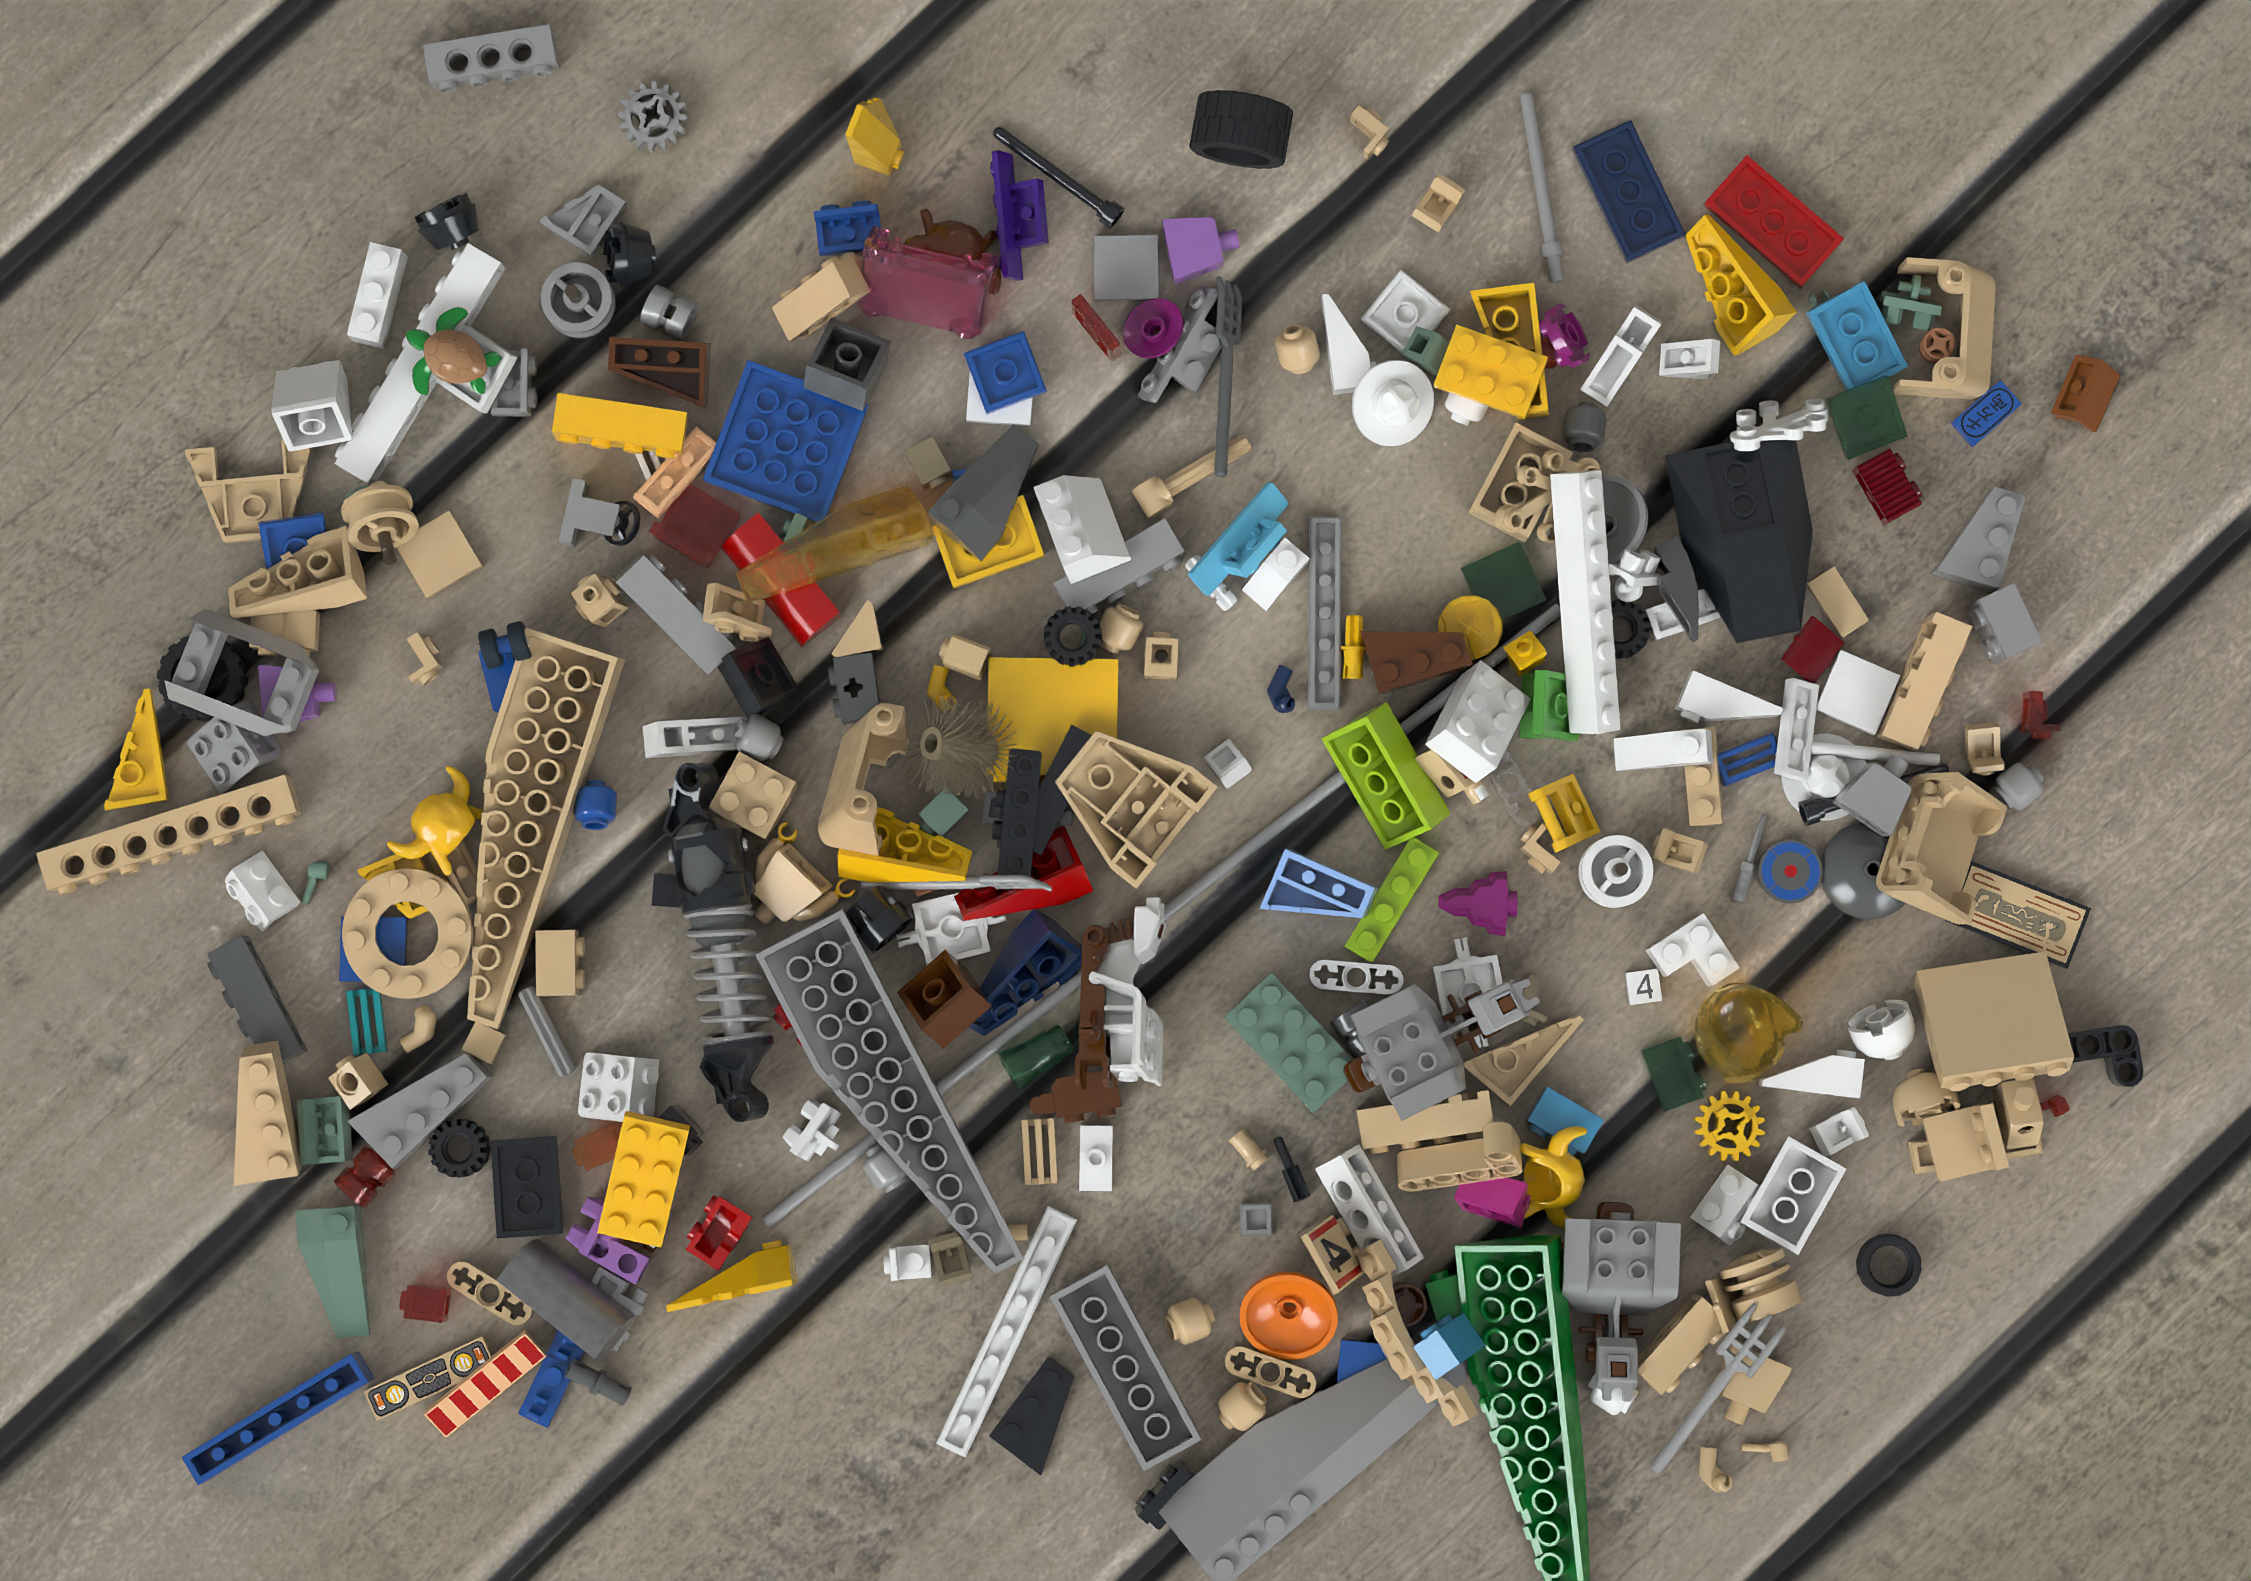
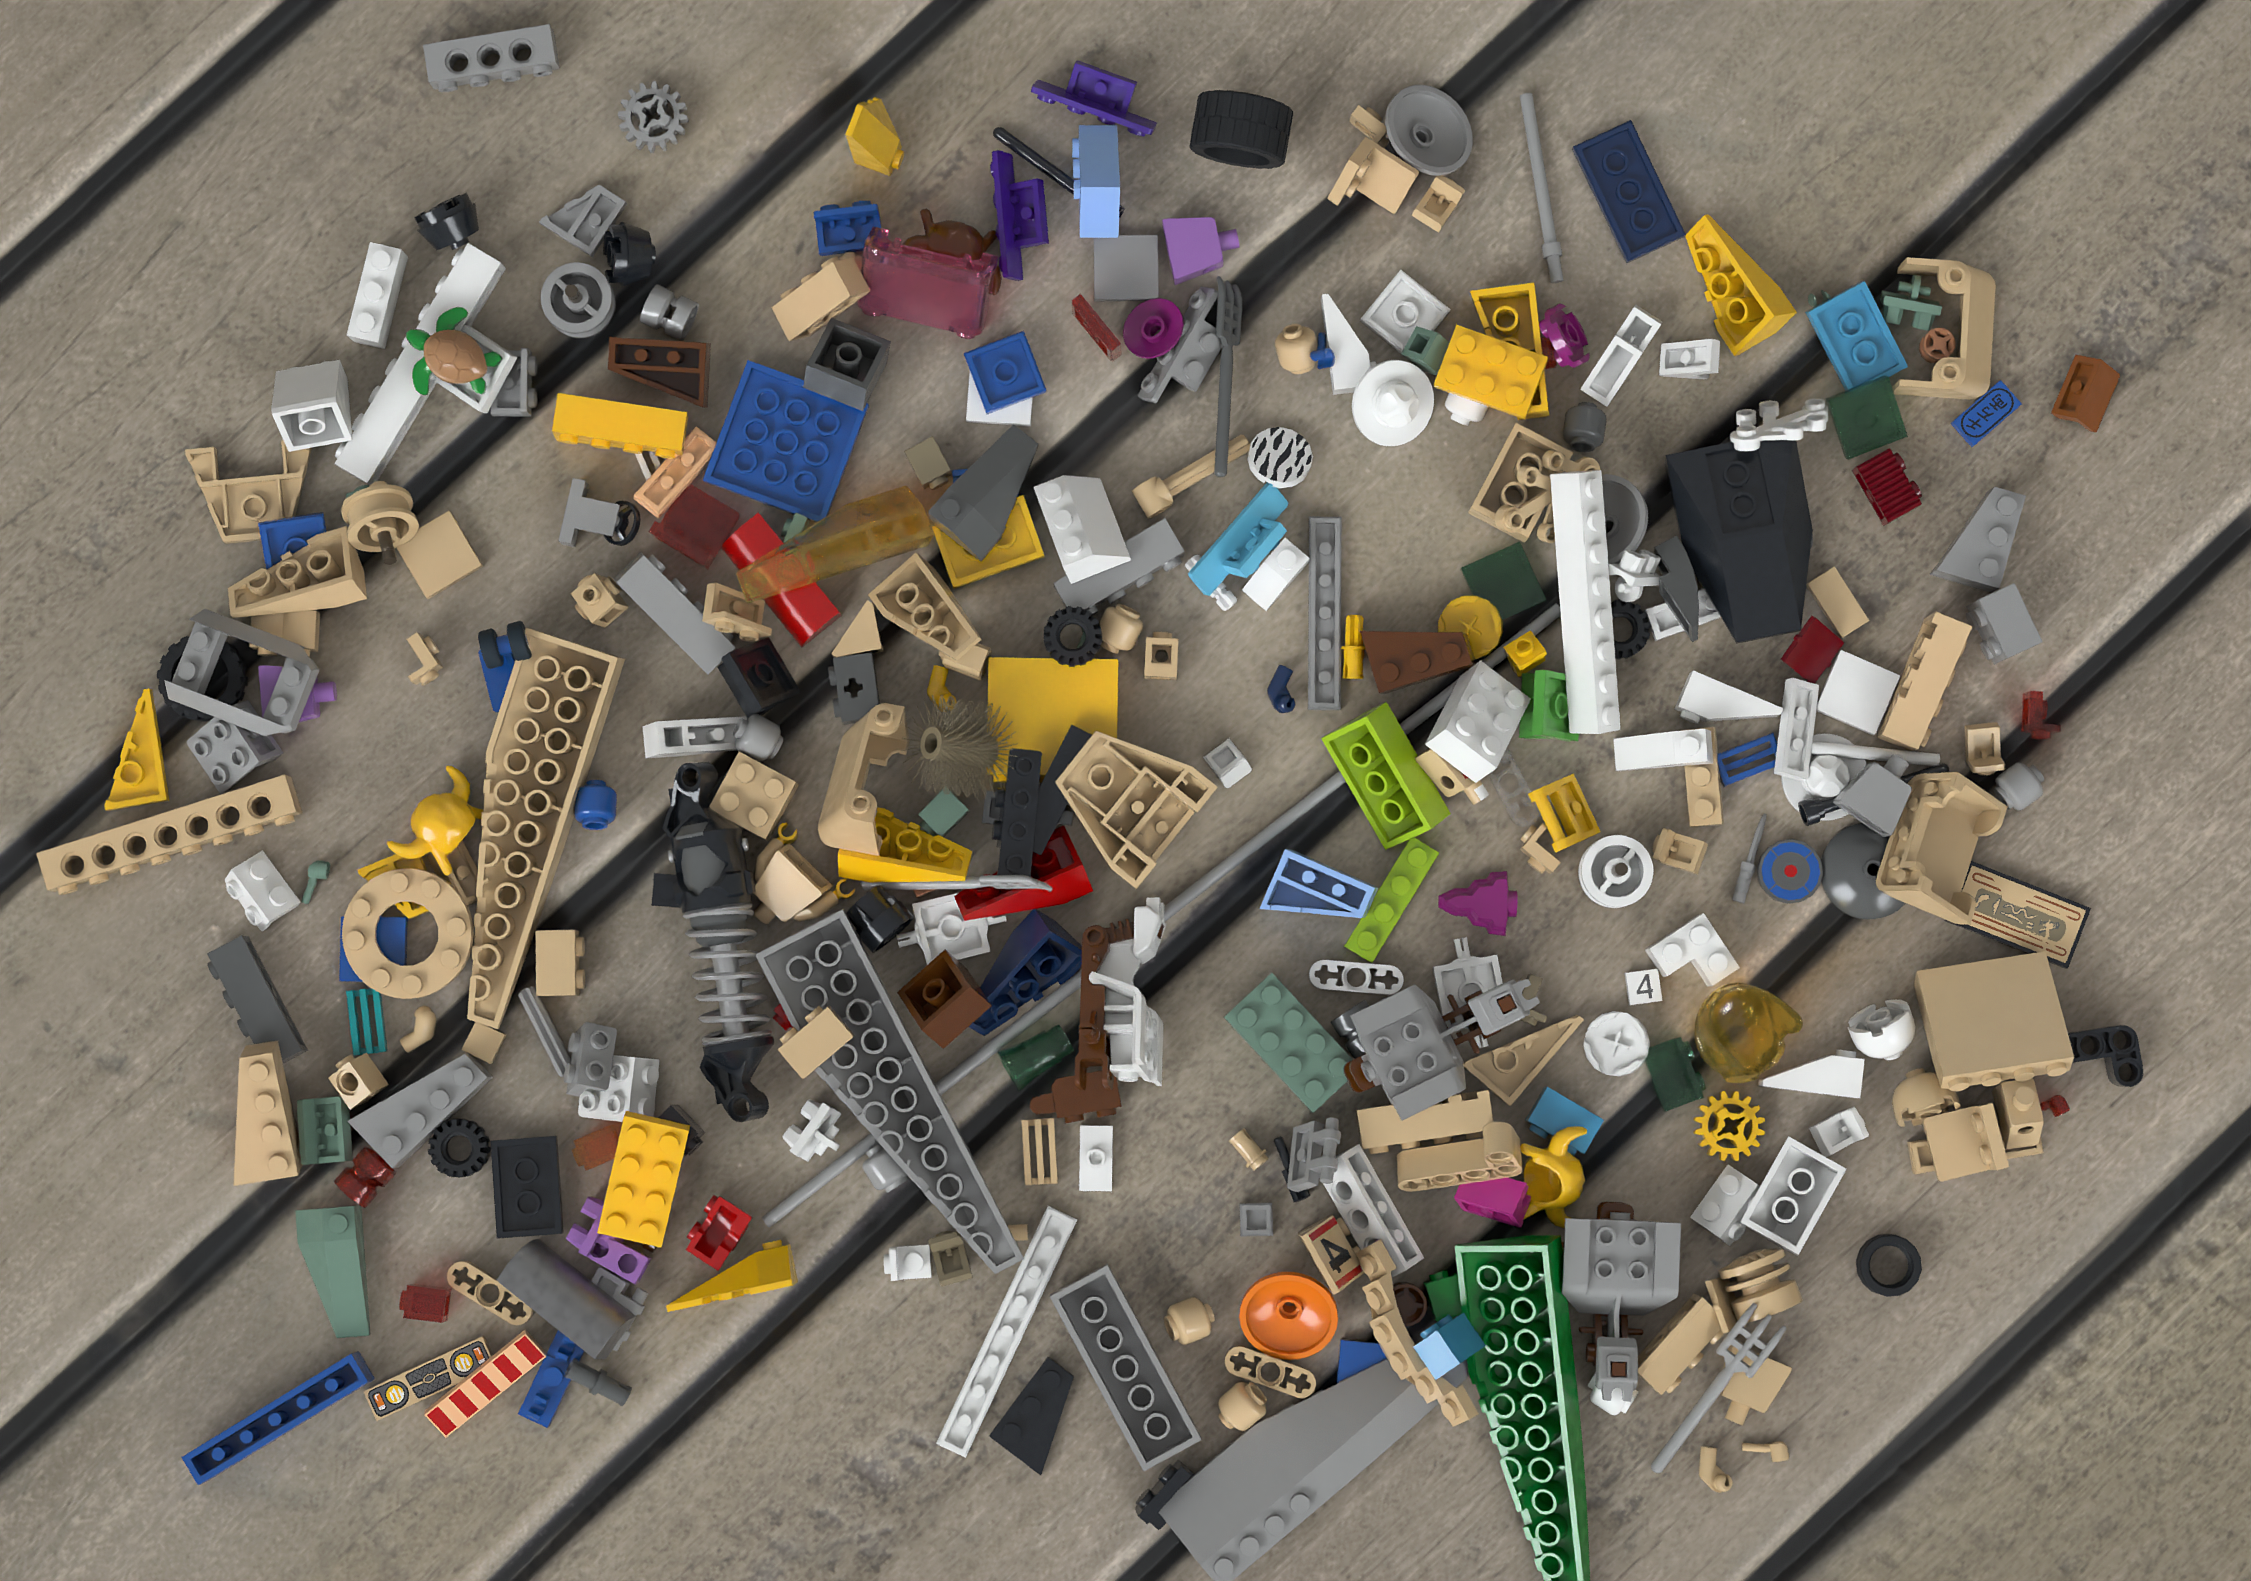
(591, 1058): none -> light grey bracket
(814, 1042): none -> tan brick
(925, 607): none -> tan wedge
(1098, 180): none -> light blue wedge
(1099, 94): none -> dark purple bracket
(1280, 457): none -> white tile
(1306, 1150): none -> light grey plate
(1323, 355): none -> blue hand
(1375, 175): none -> tan bracket
(1428, 130): none -> light grey dish
(1616, 1043): none -> white tile
(1773, 221): red plate -> none

